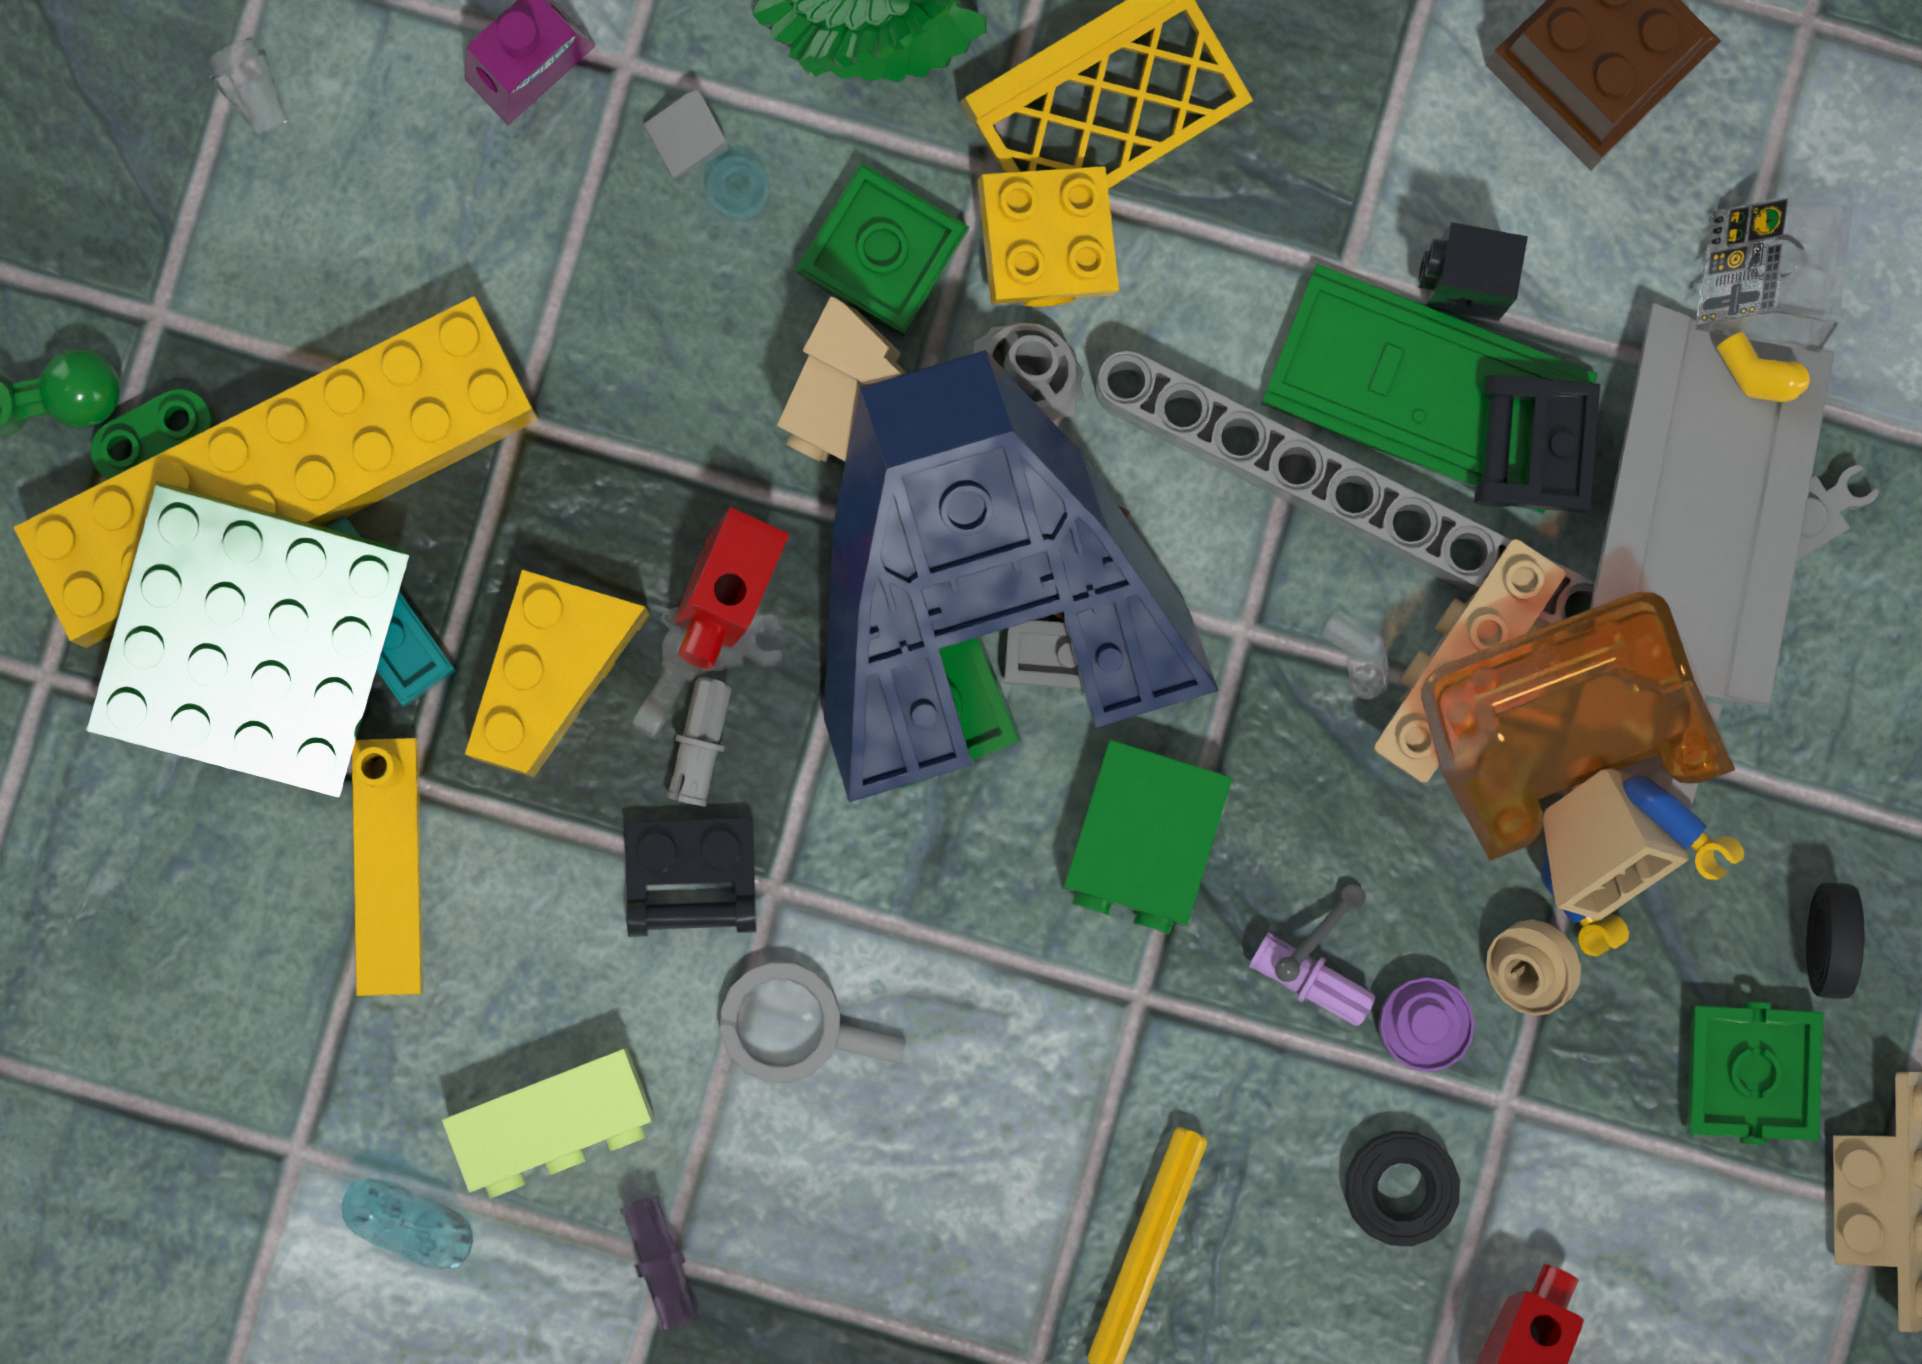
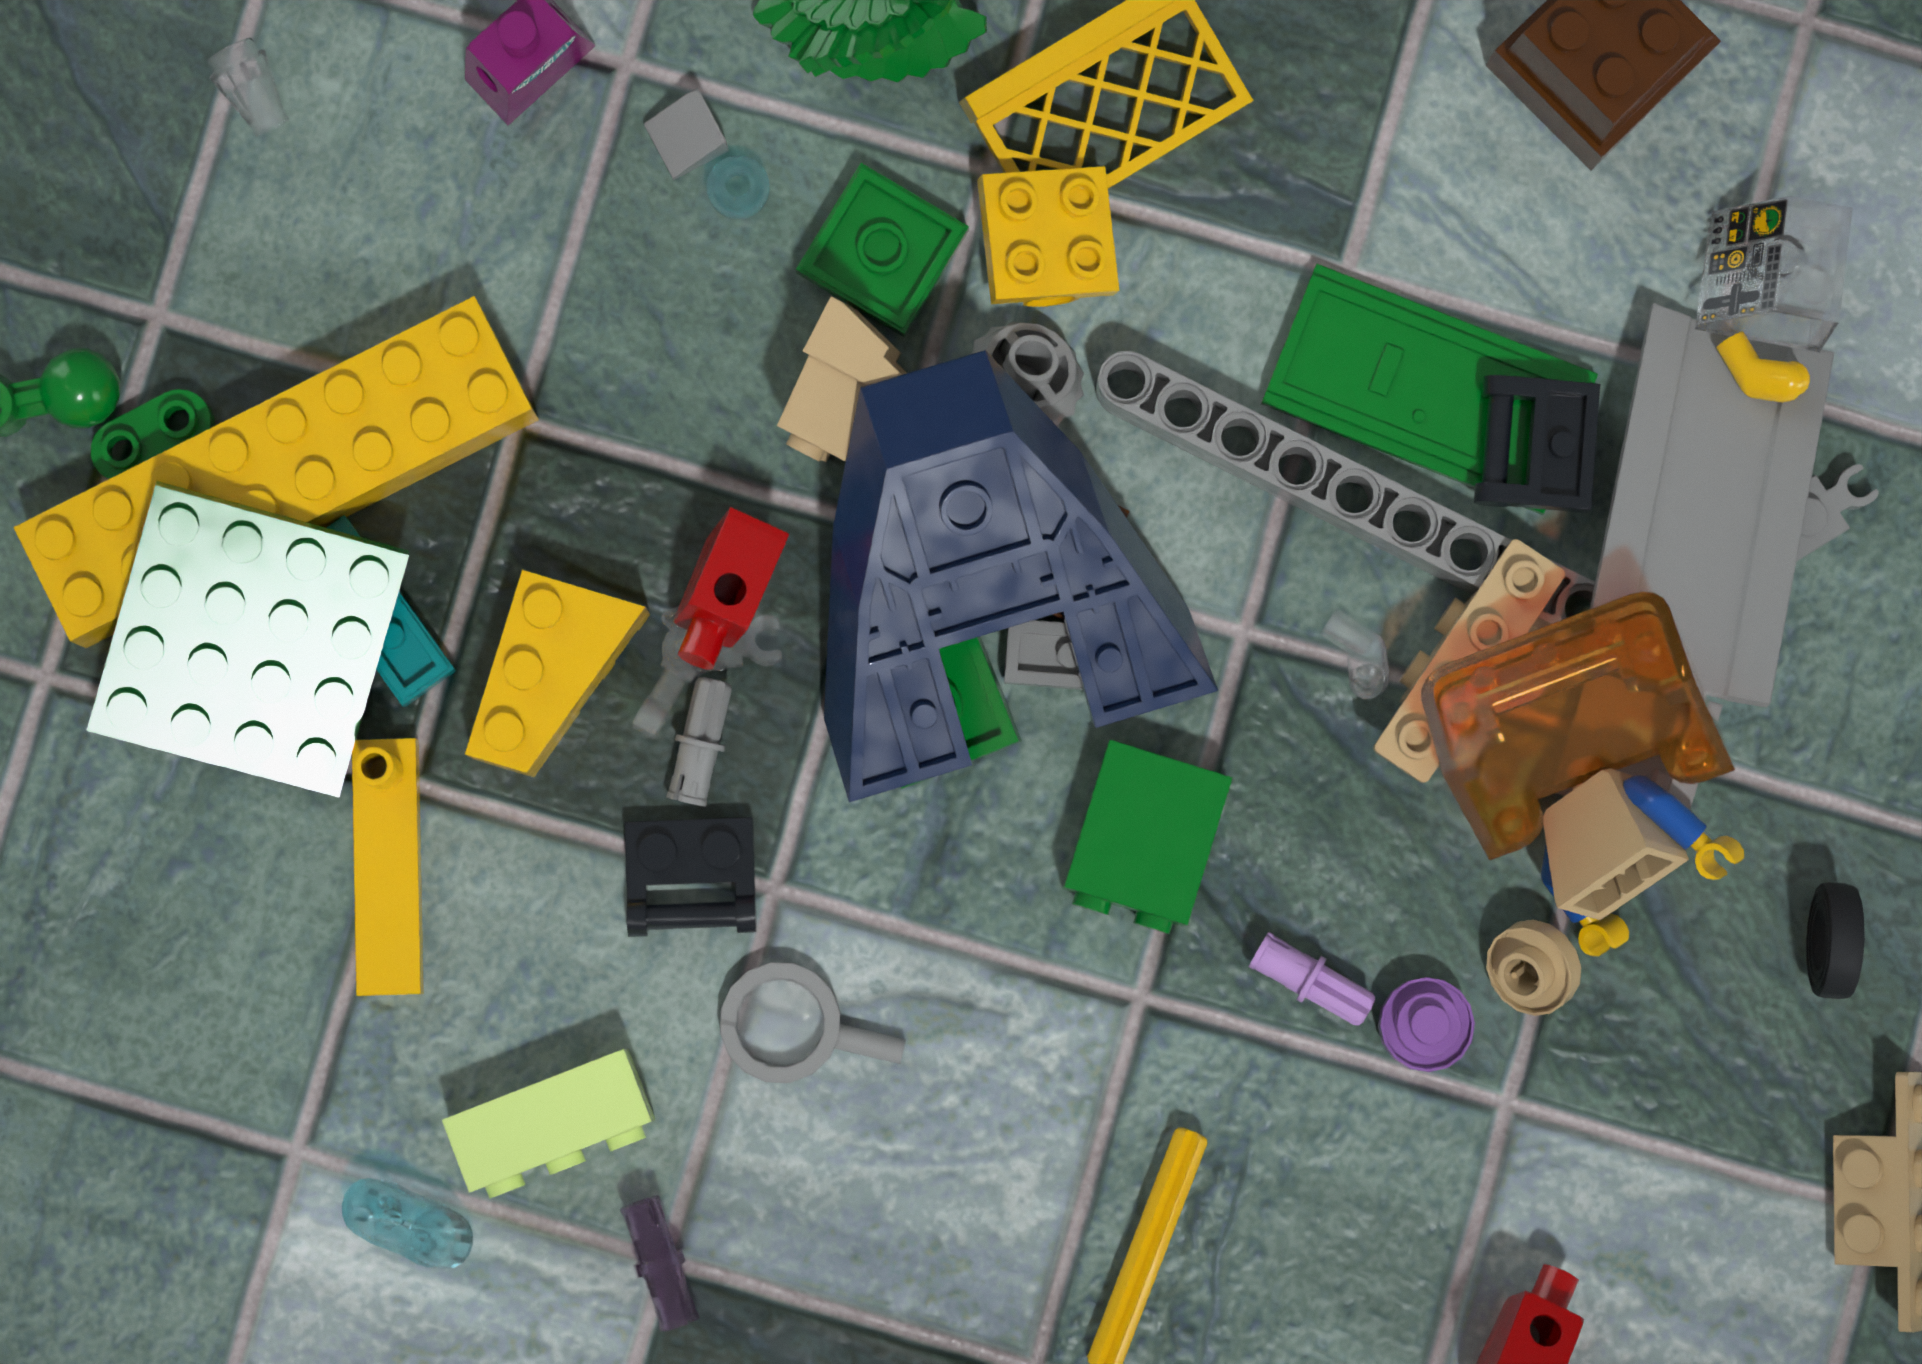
(1349, 900): dark grey hinge -> none
(1441, 1195): black tyre -> none
(1473, 271): black brick -> none
(1754, 1073): green plate -> none

